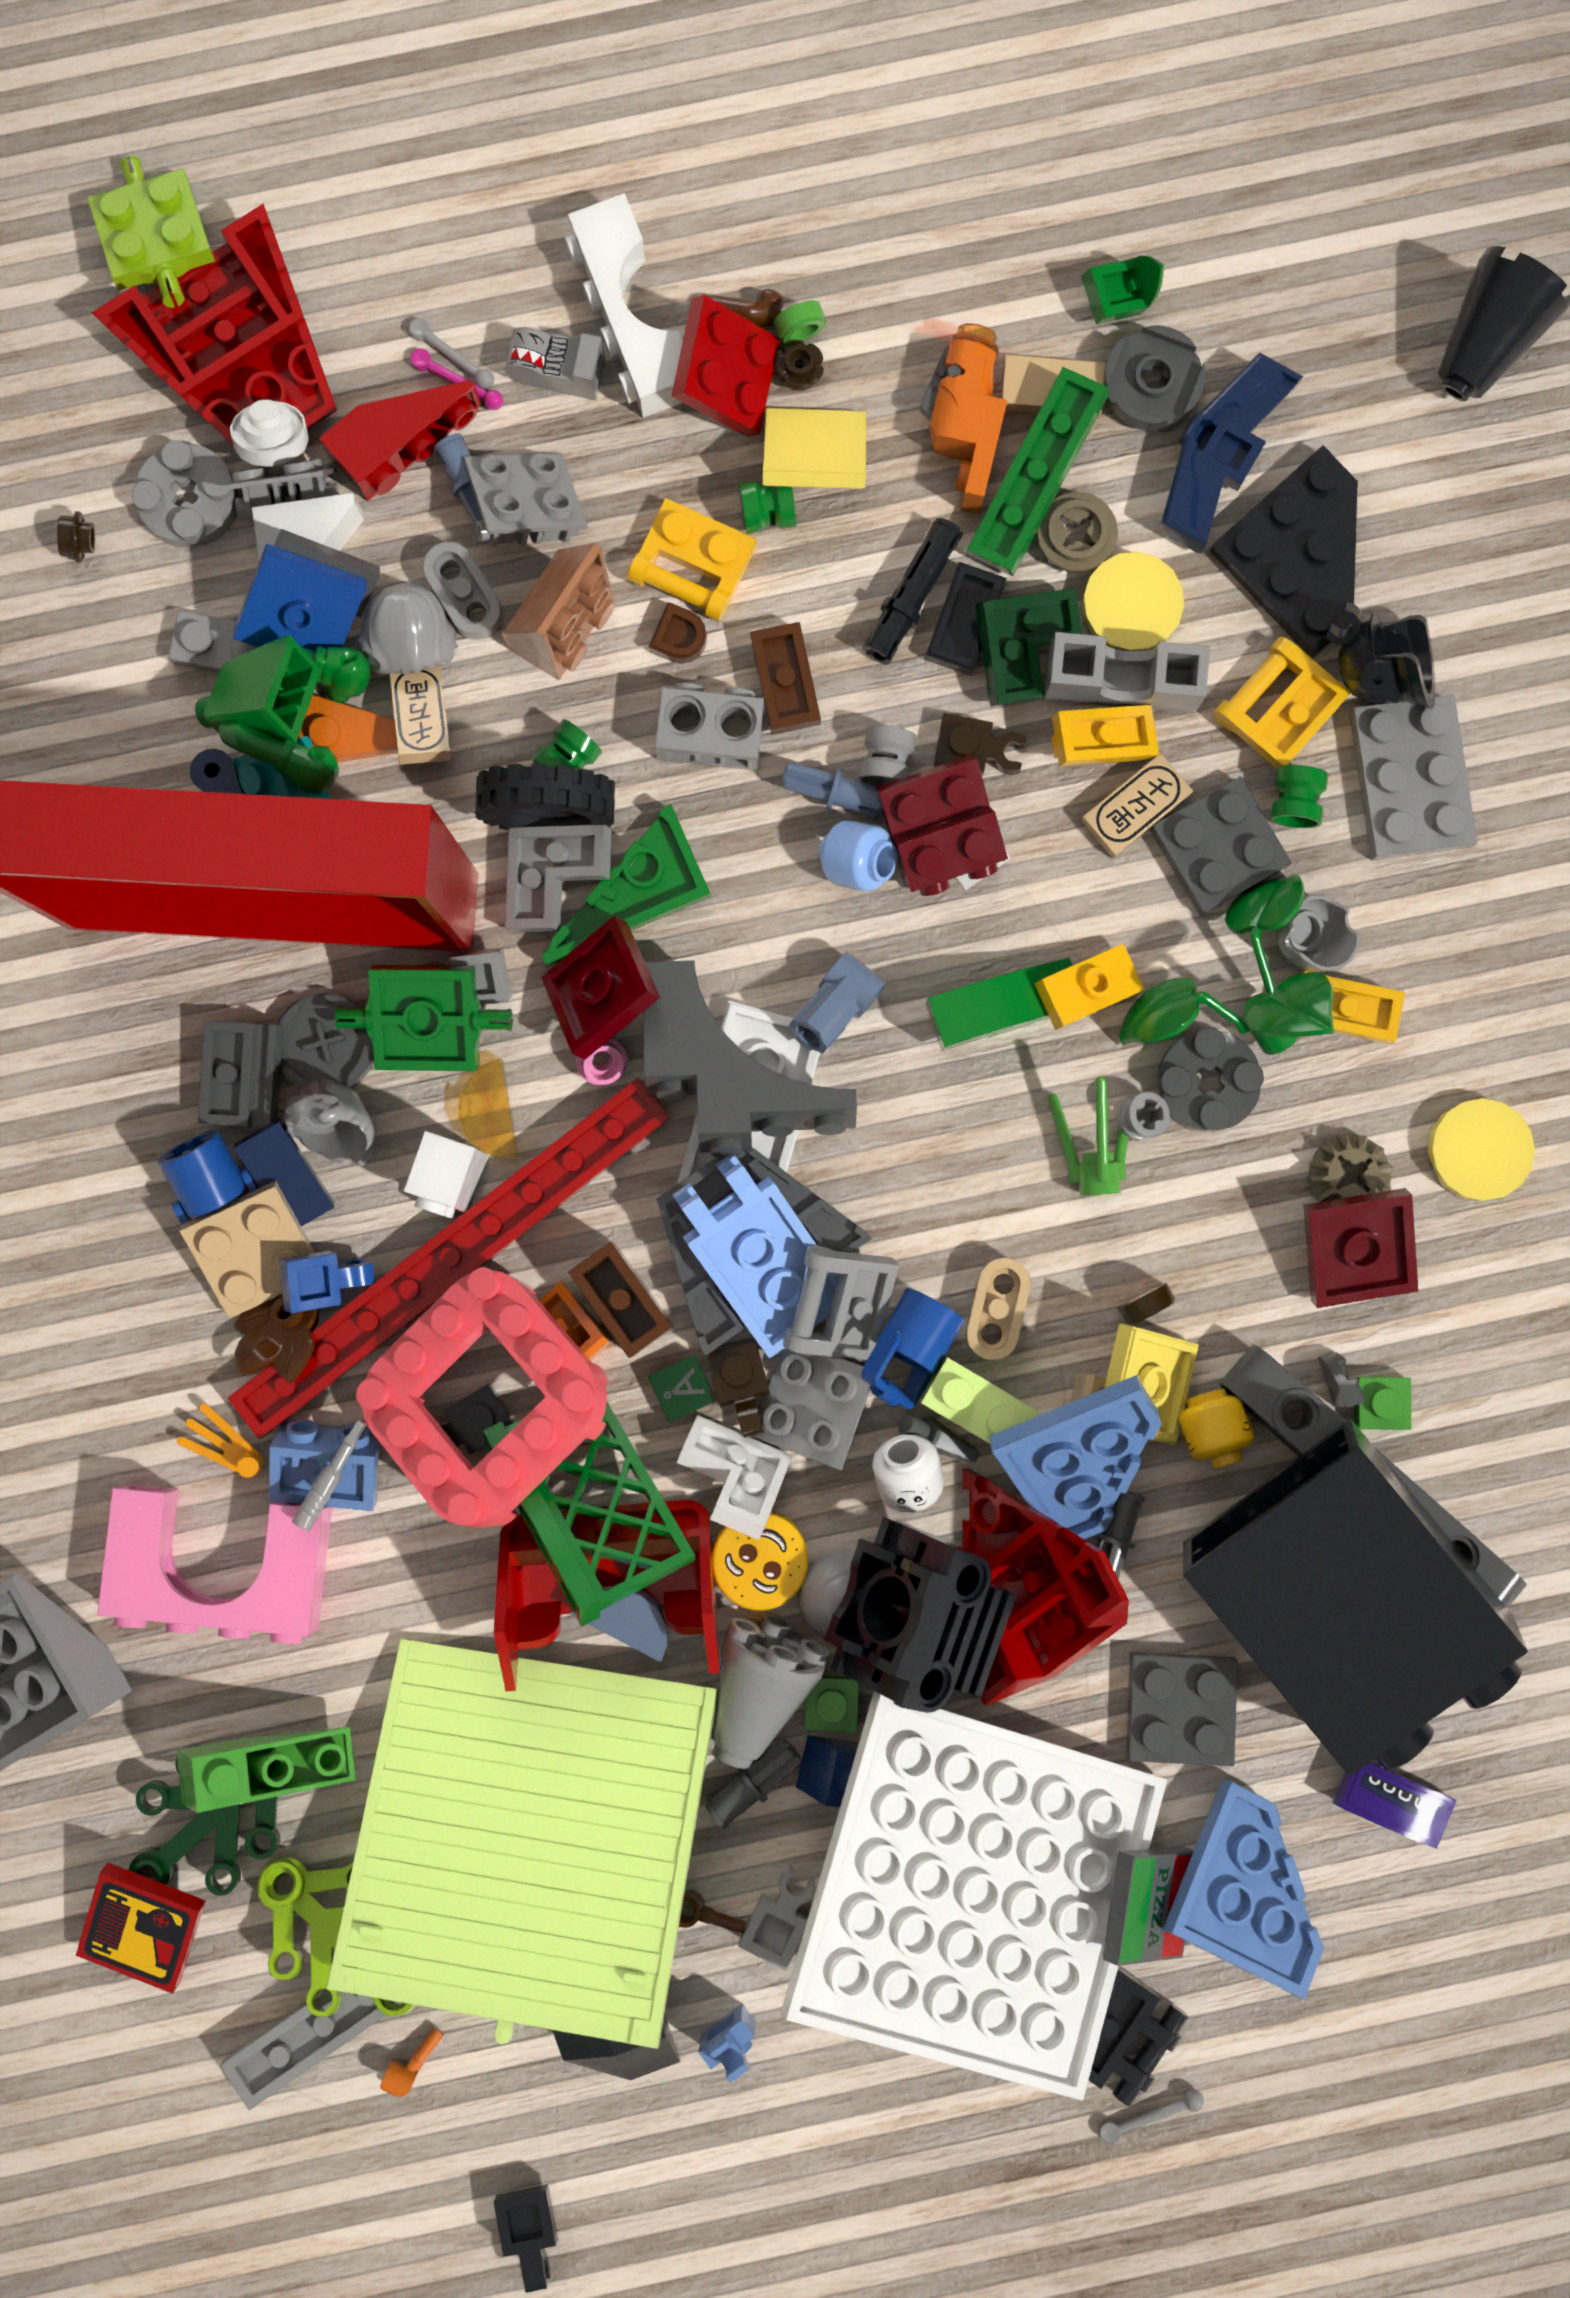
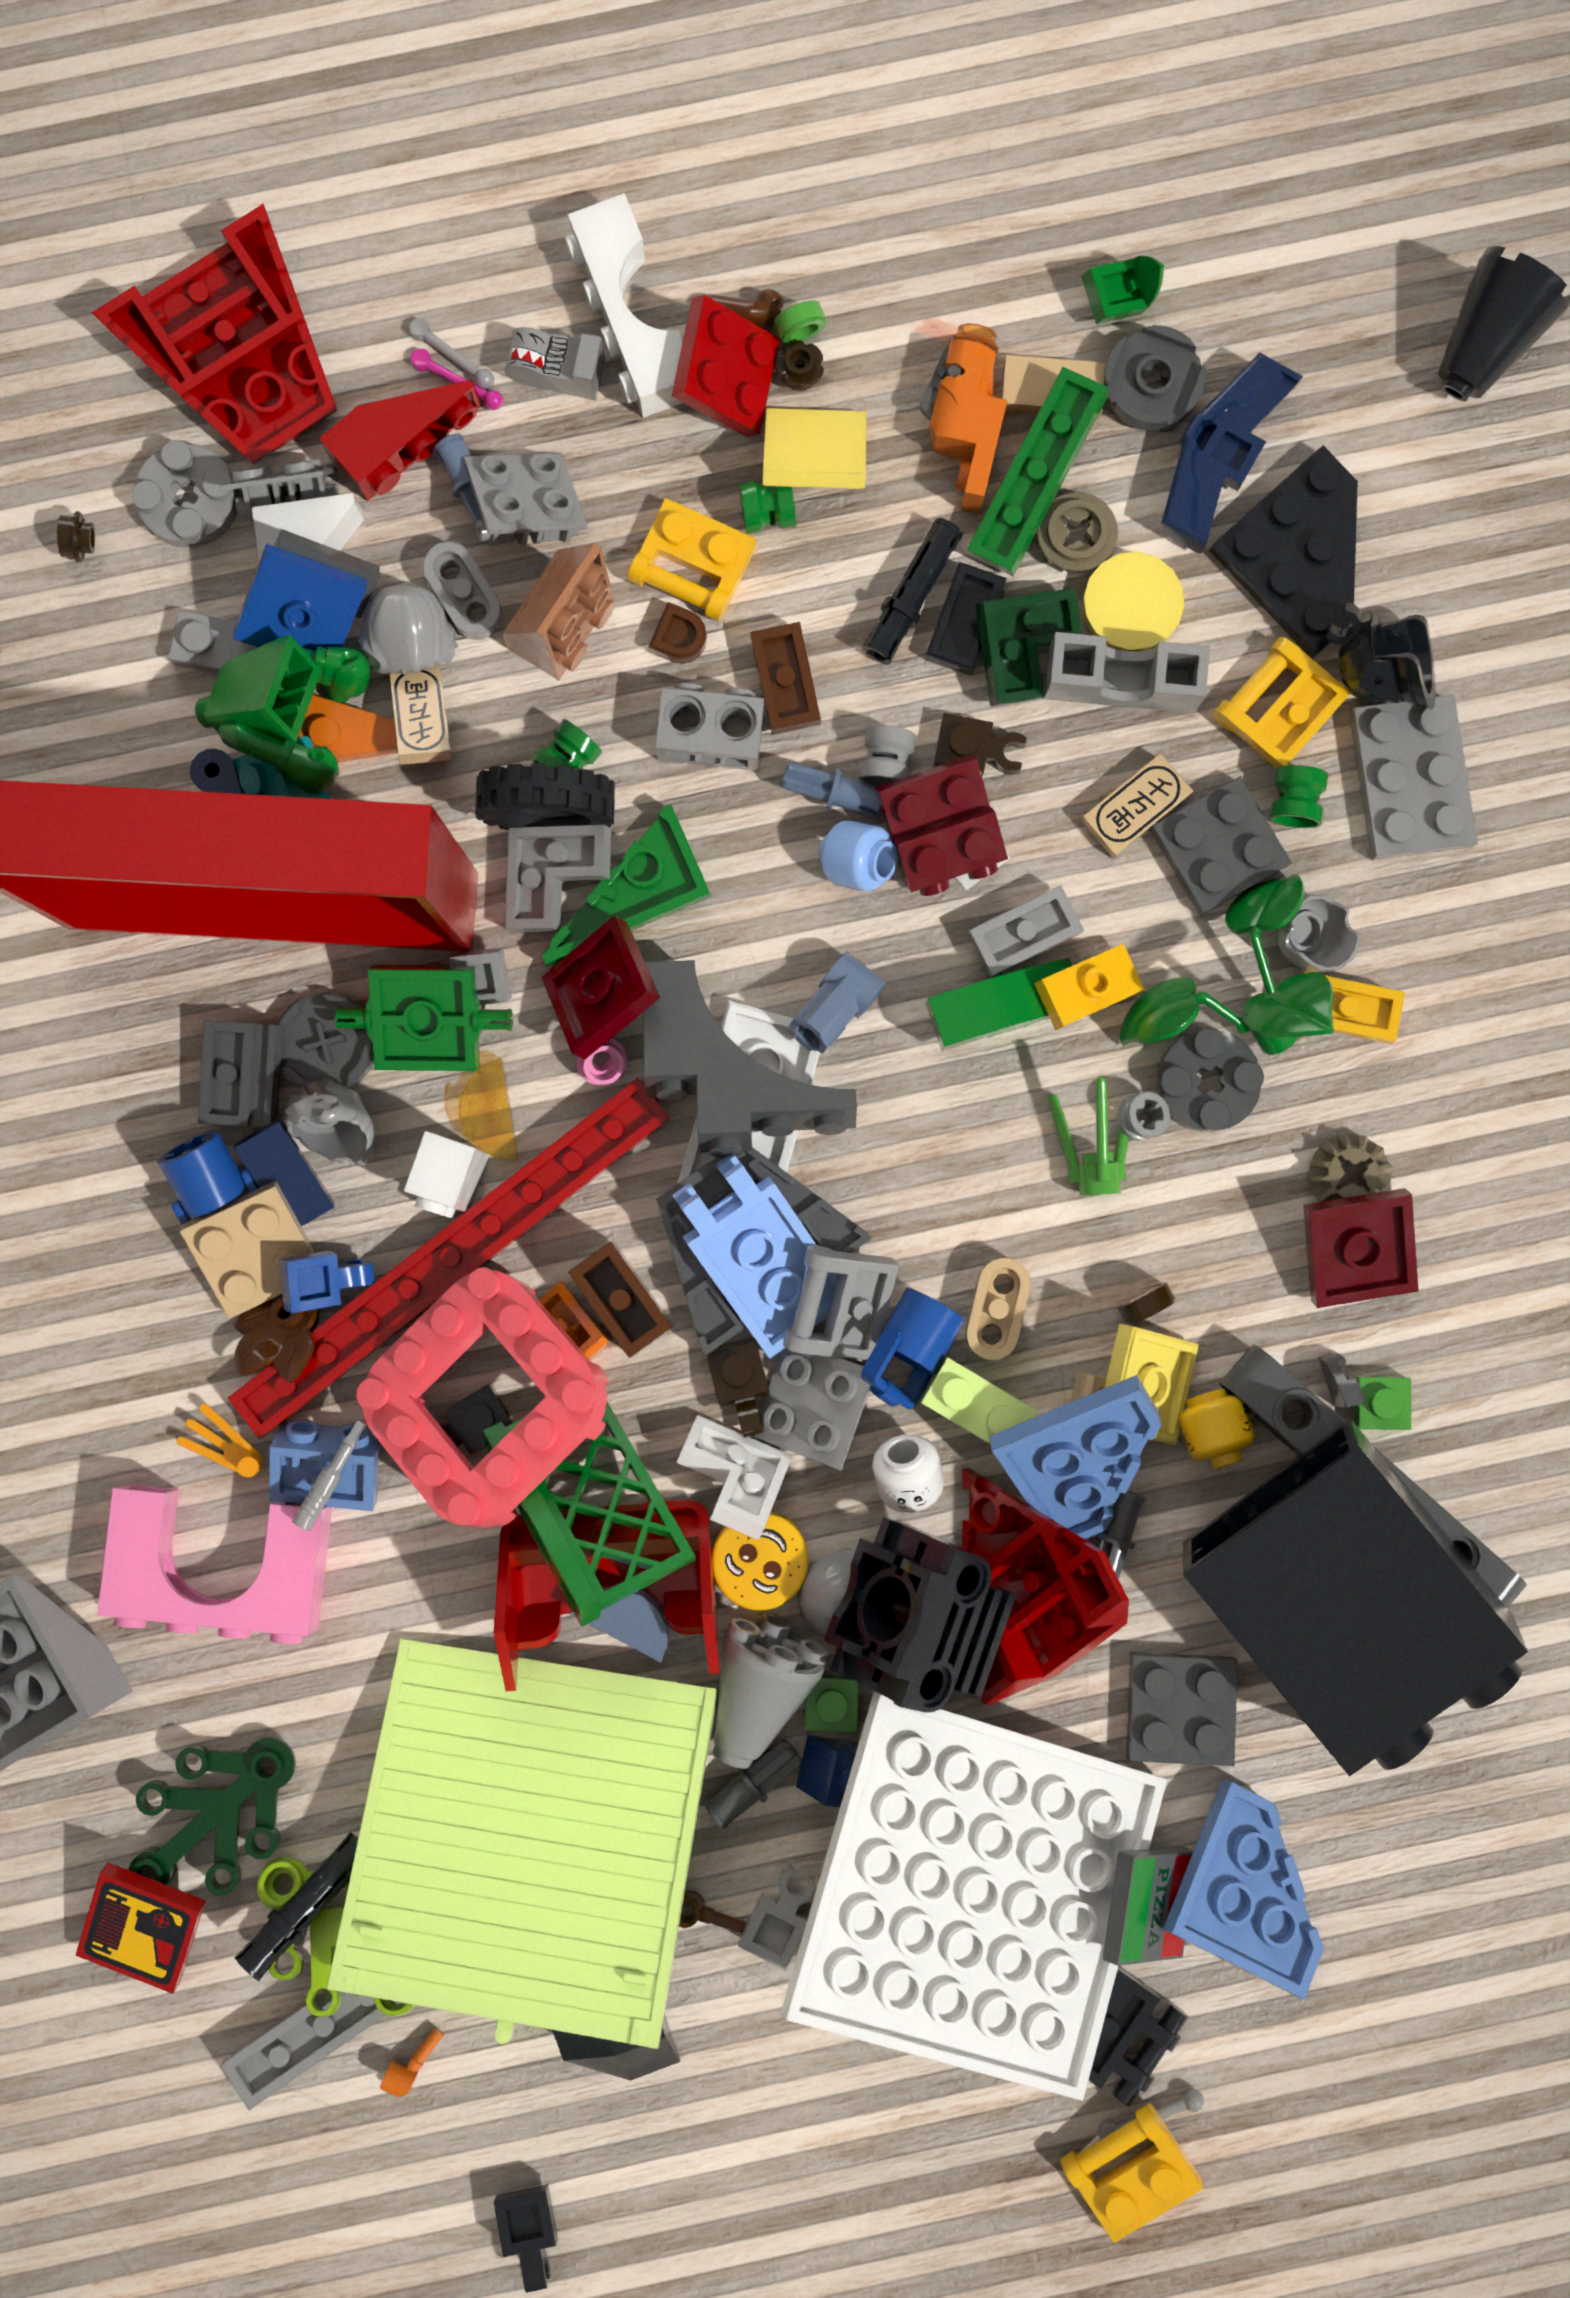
(151, 230): lime plate -> none
(264, 1767): bright green slope -> none
(269, 433): white plate -> none
(290, 1921): none -> black pin
(682, 1388): dark green tile -> none
(729, 2042): medium blue plate -> none
(940, 1436): dark grey bar -> none
(1025, 931): none -> light grey plate
(1104, 735): yellow plate -> none
(1140, 2186): none -> yellow plate
(1396, 1803): dark purple slope -> none
(1481, 1150): light yellow tile -> none

